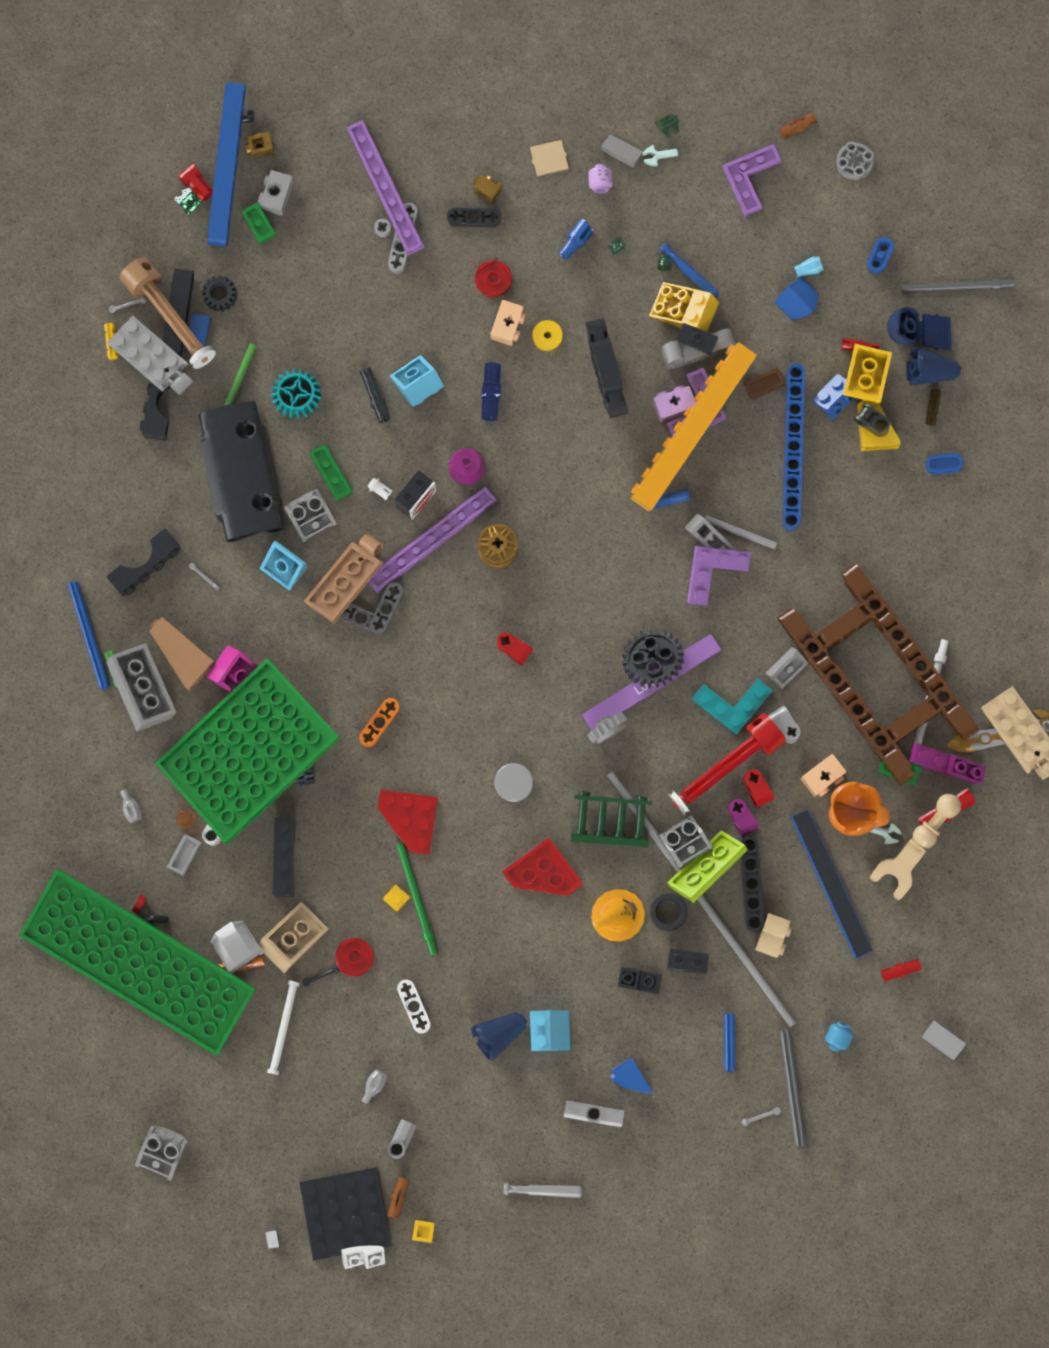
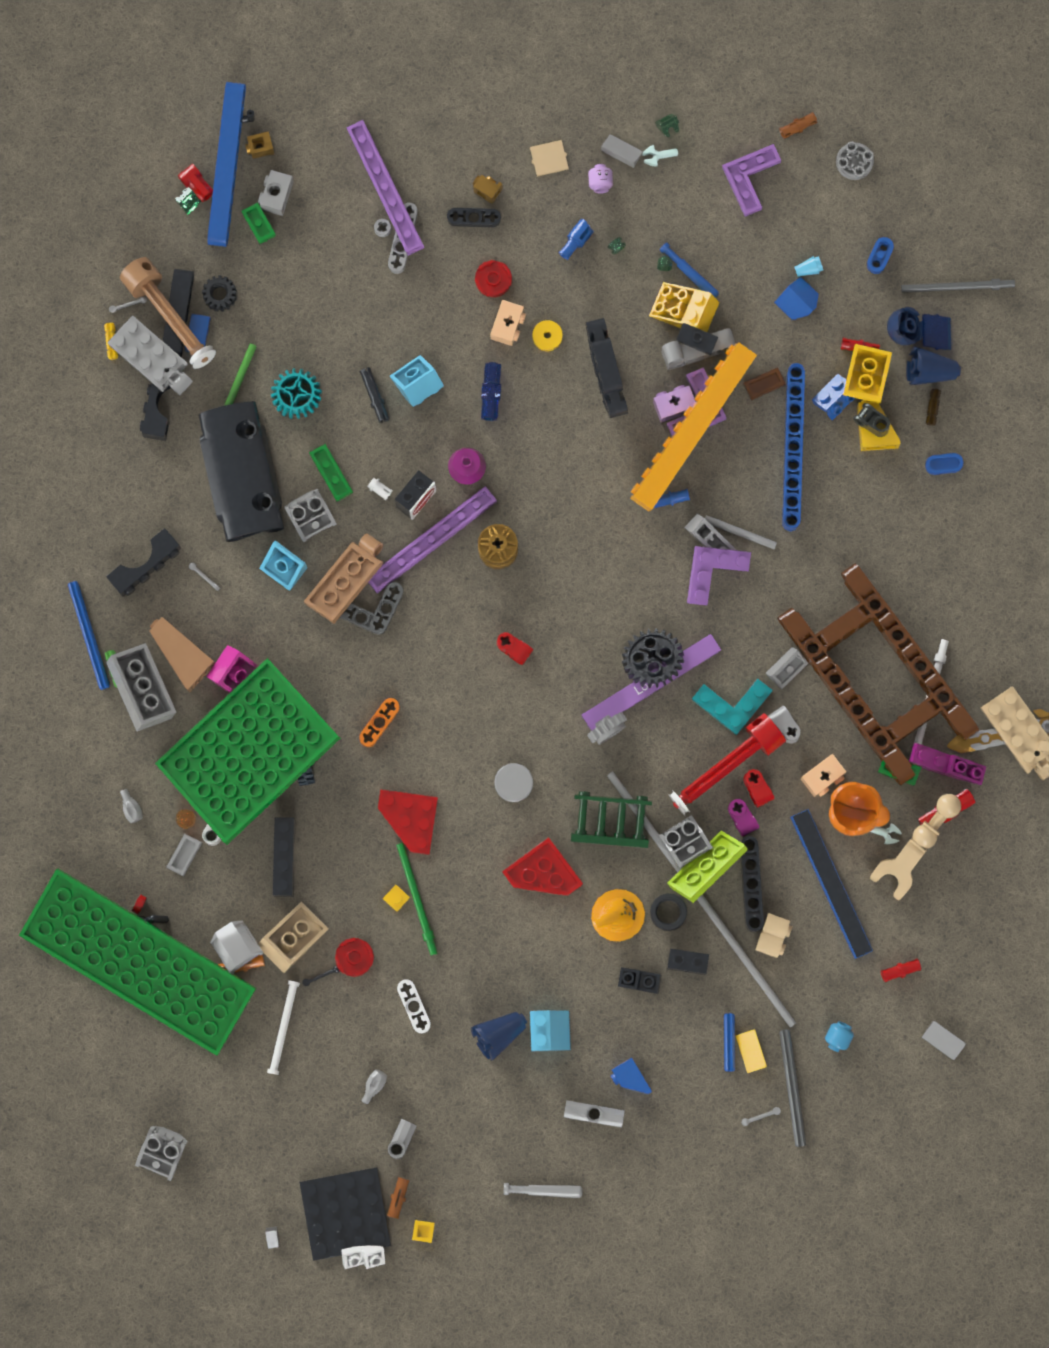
(751, 1051): none -> yellow slope

